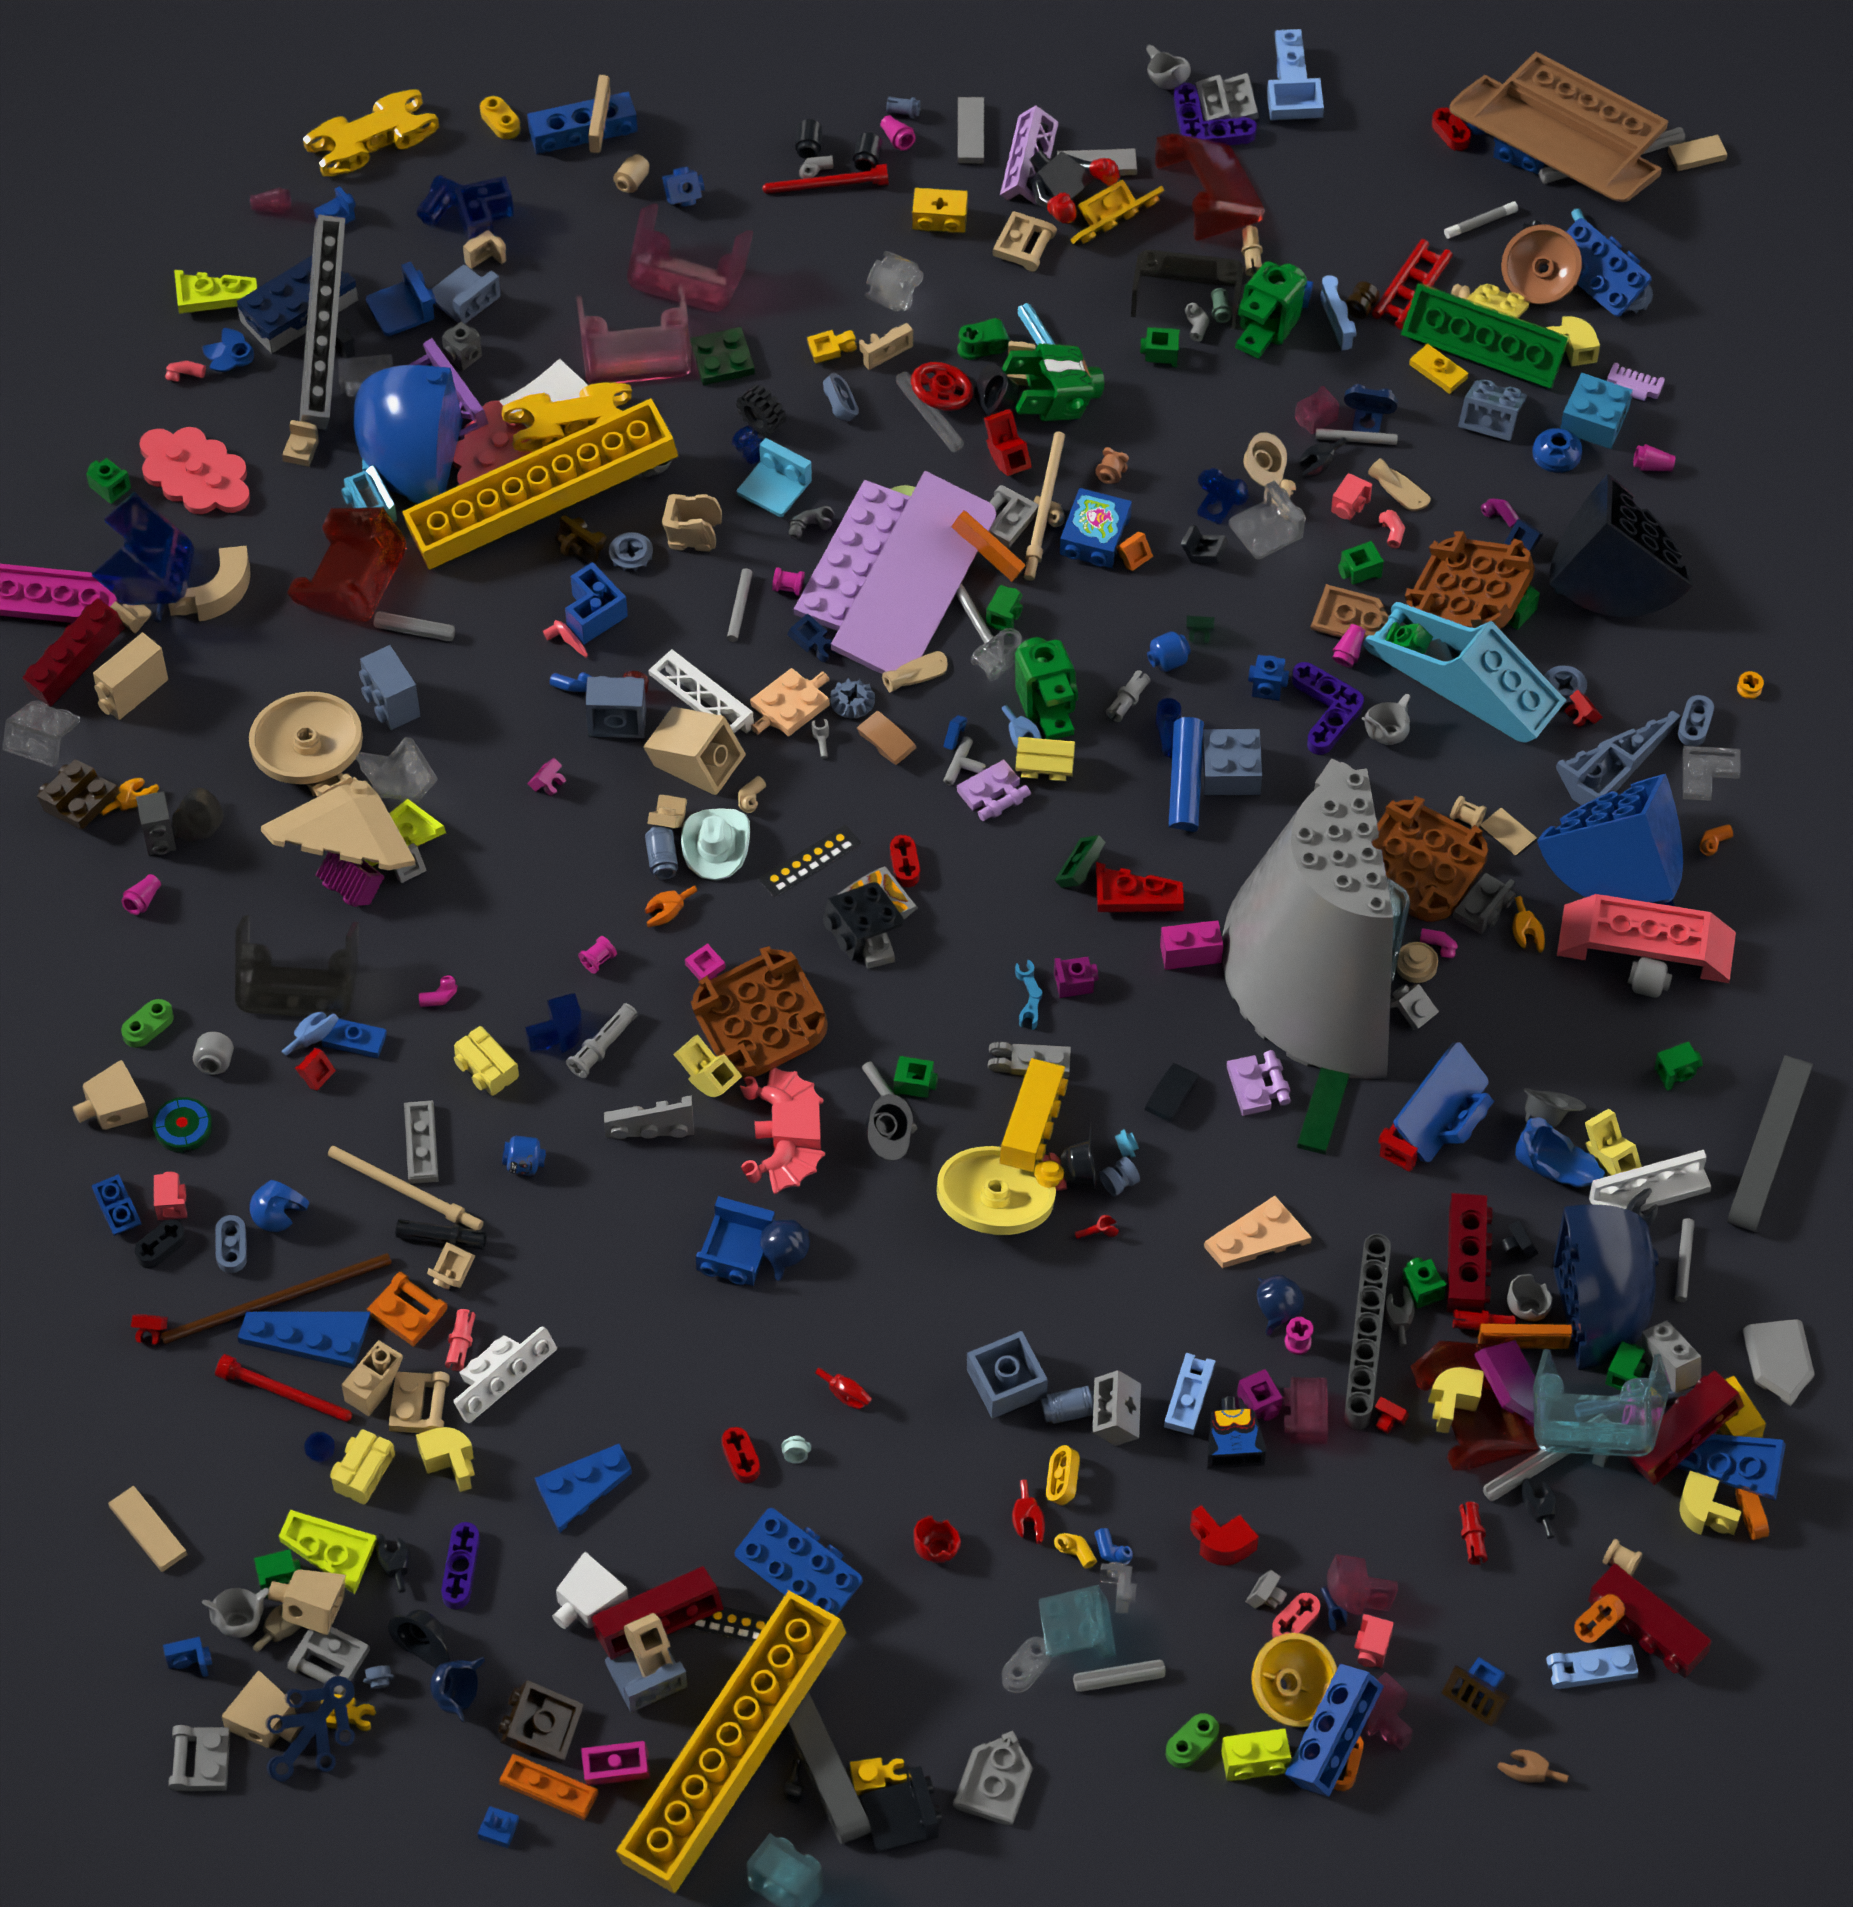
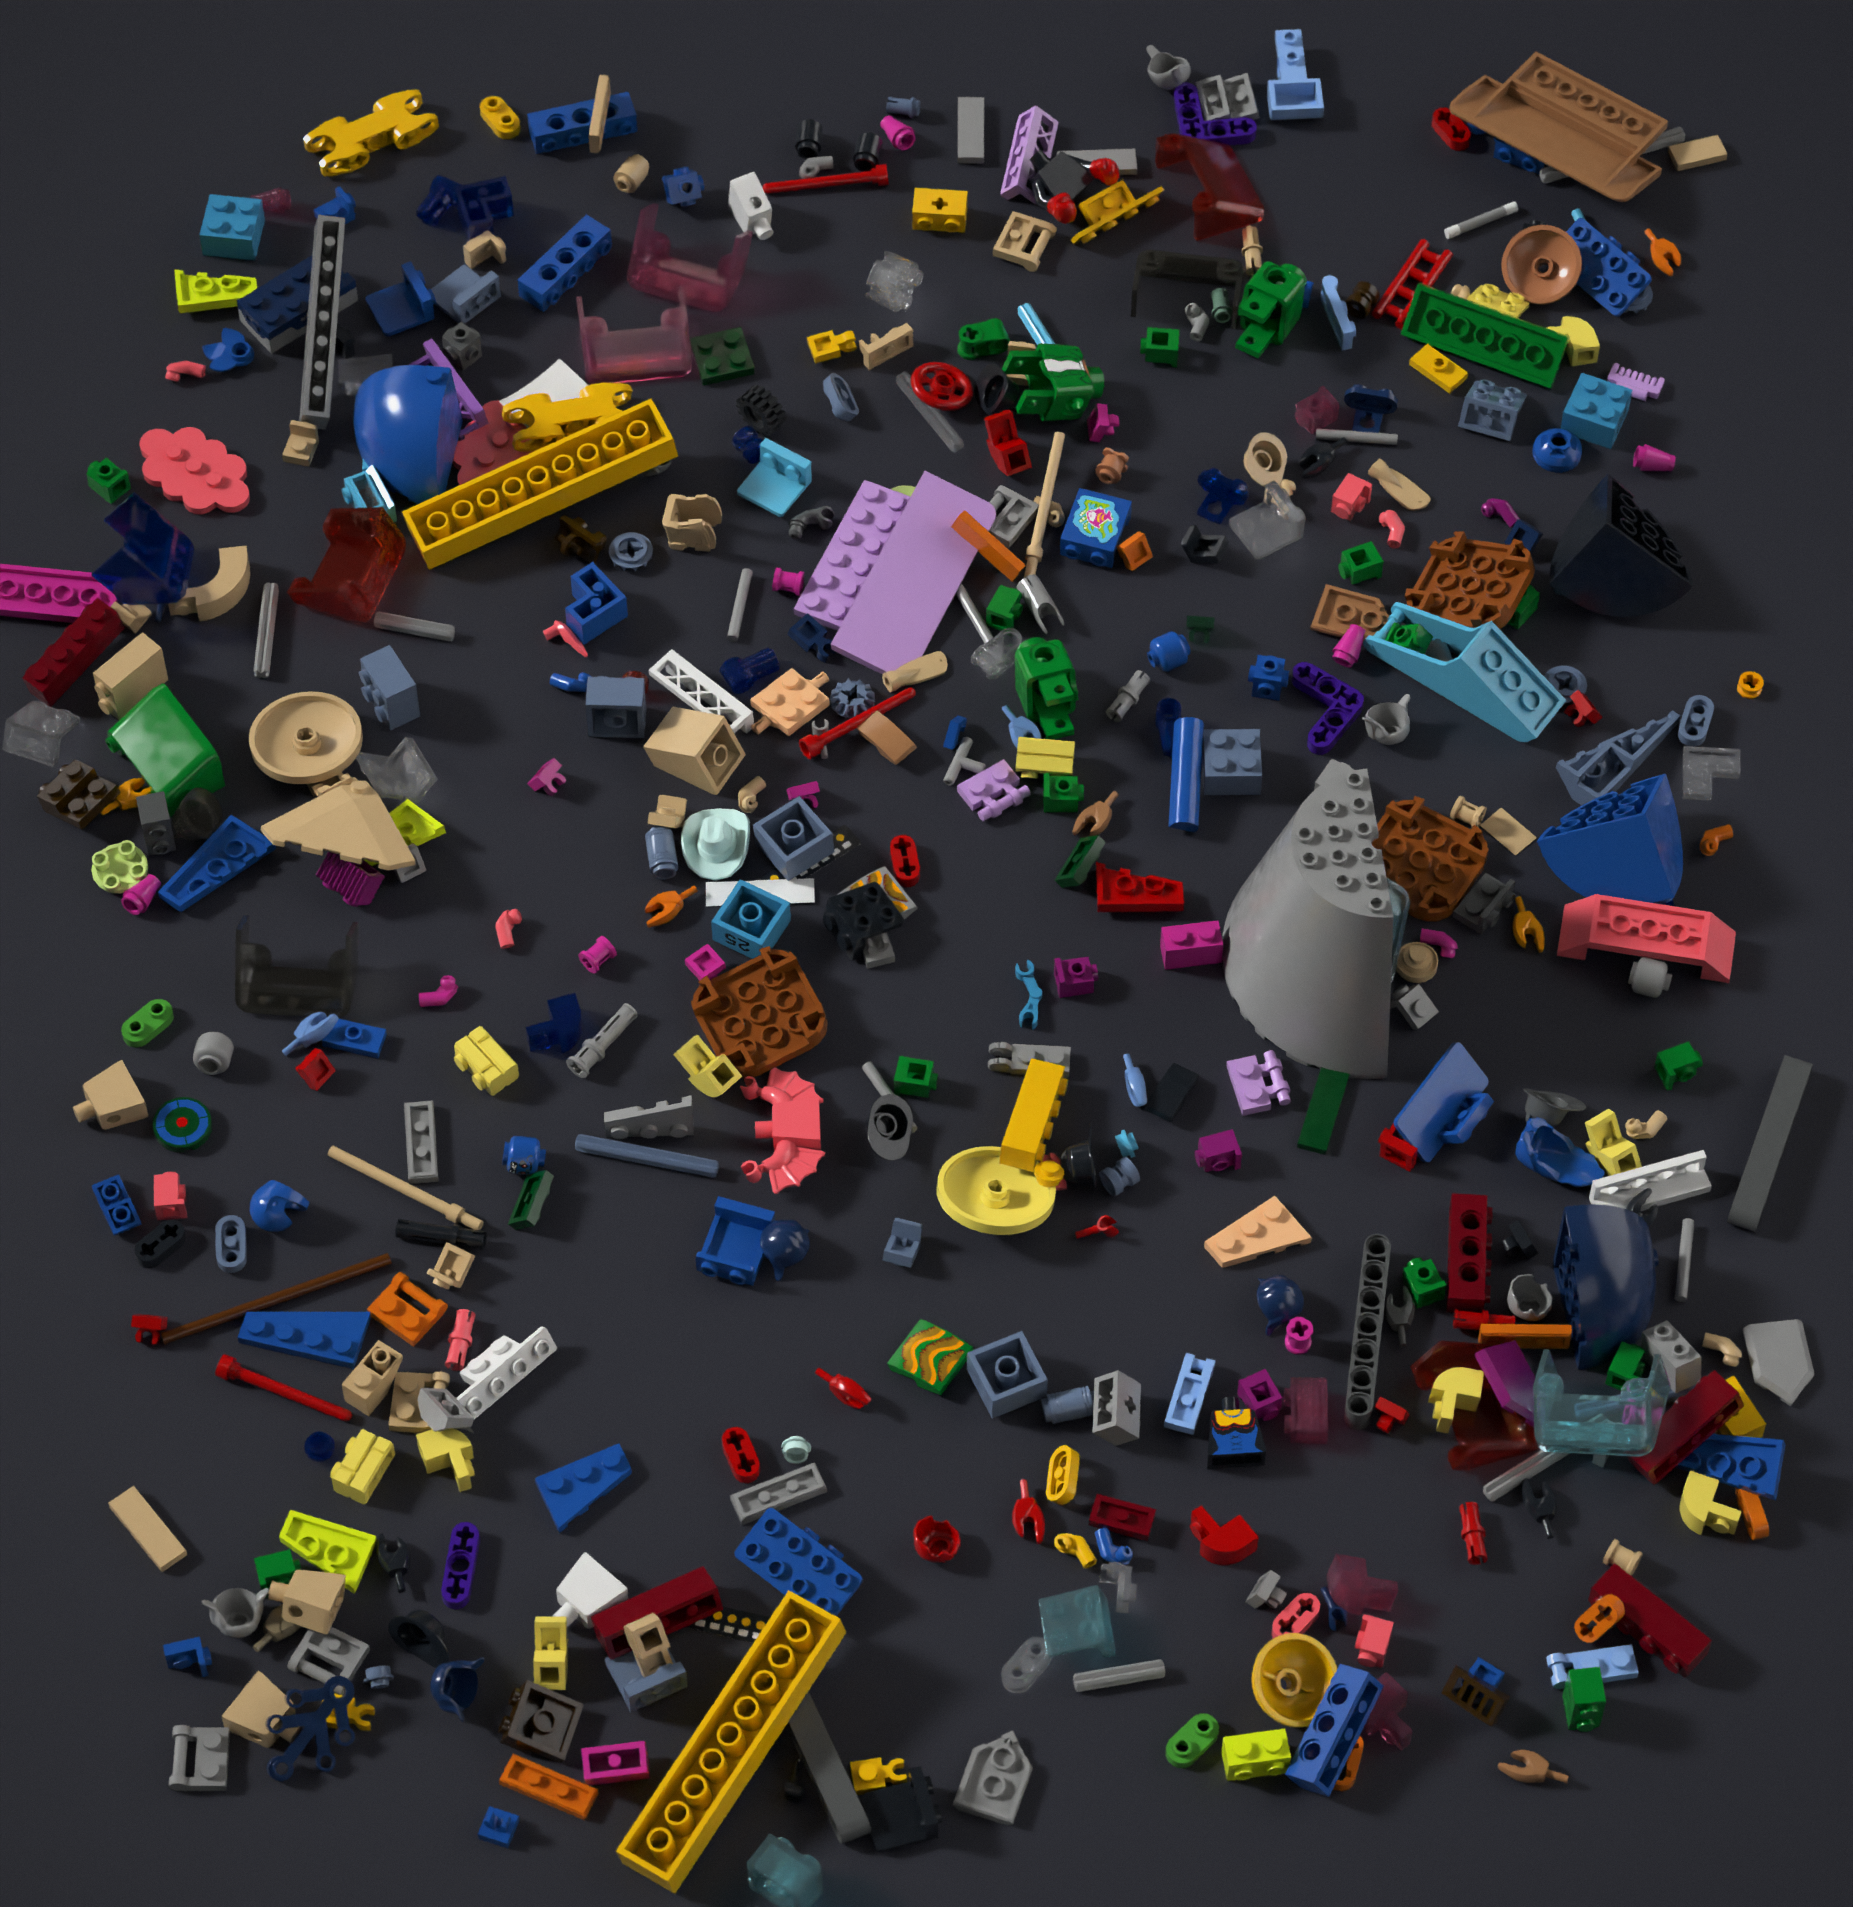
(119, 867): none -> yellowish green dish
(166, 747): none -> green windscreen
(218, 860): none -> blue wing
(232, 227): none -> dark azure brick
(266, 630): none -> light grey axle
(443, 1410): none -> light grey slope
(505, 925): none -> coral arm
(530, 1200): none -> dark green plate
(551, 1652): none -> light yellow brick
(565, 263): none -> blue brick
(646, 1155): none -> sand blue axle
(743, 673): none -> clear blue piece
(750, 205): none -> white torso
(750, 920): none -> dark azure brick
(778, 1493): none -> light grey tile
(792, 891): none -> white sticker
(793, 838): none -> sand blue brick
(805, 792): none -> dark pink tile
(813, 744): none -> red piece
(903, 1243): none -> sand blue bracket
(930, 1356): none -> slope
(1038, 600): none -> light grey piece
(1062, 793): none -> green brick
(1098, 813): none -> medium nougat hand
(1101, 423): none -> dark pink tile
(1122, 1517): none -> dark red plate
(1134, 1083): none -> medium blue hand
(1218, 1152): none -> magenta brick
(1584, 1699): none -> green brick
(1648, 1129): none -> tan arm
(1661, 250): none -> orange hand
(1725, 1345): none -> tan arm

